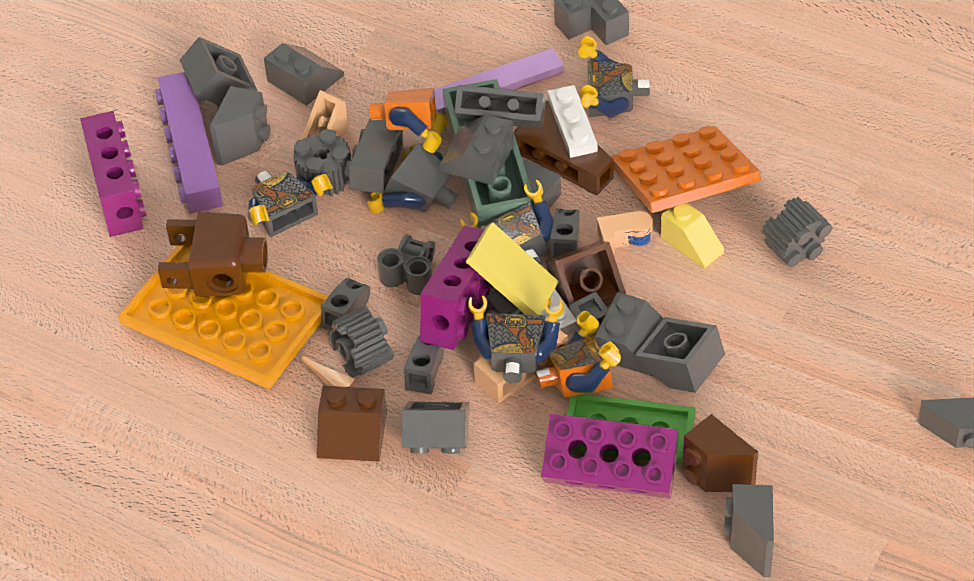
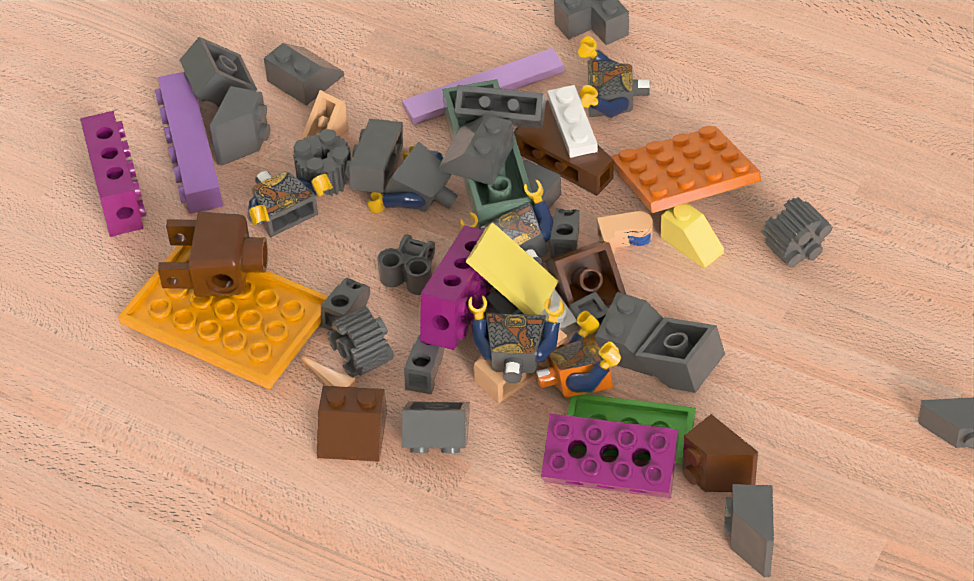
(412, 111): torso -> none

